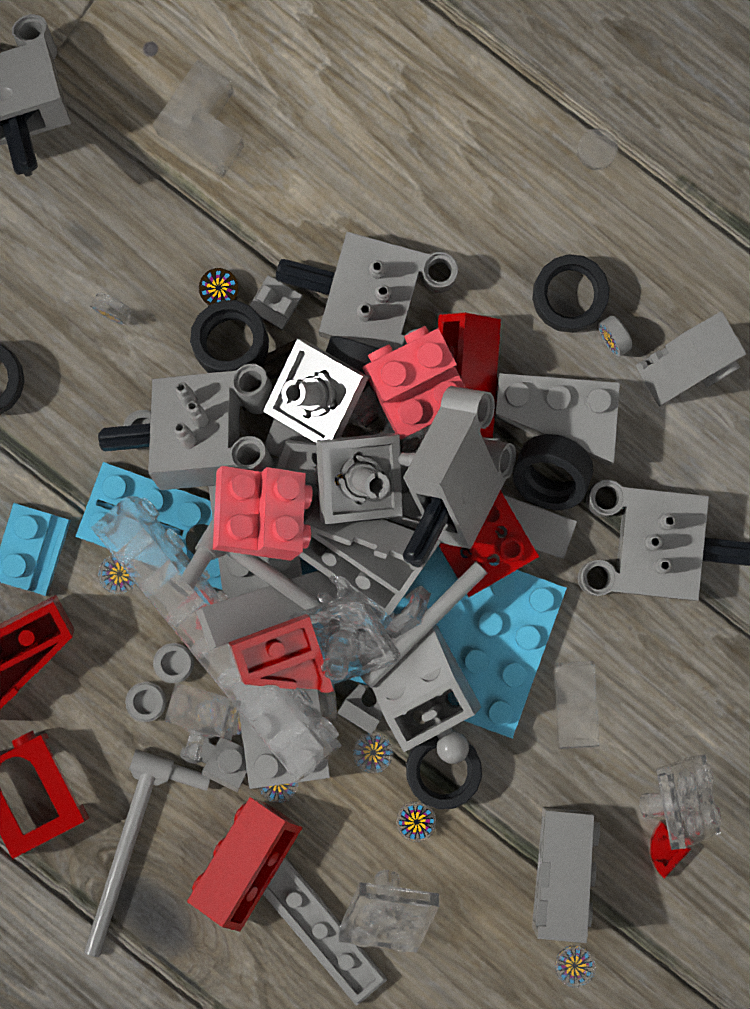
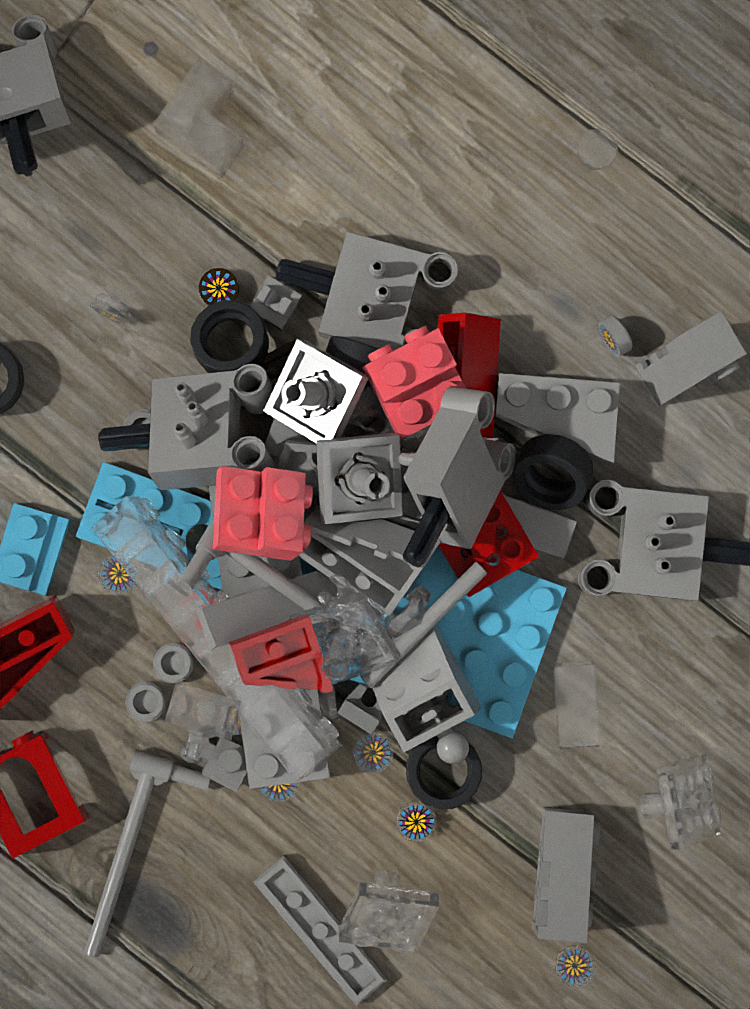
(244, 864): red brick -> none
(592, 272): black tyre -> none
(660, 851): red tile -> none

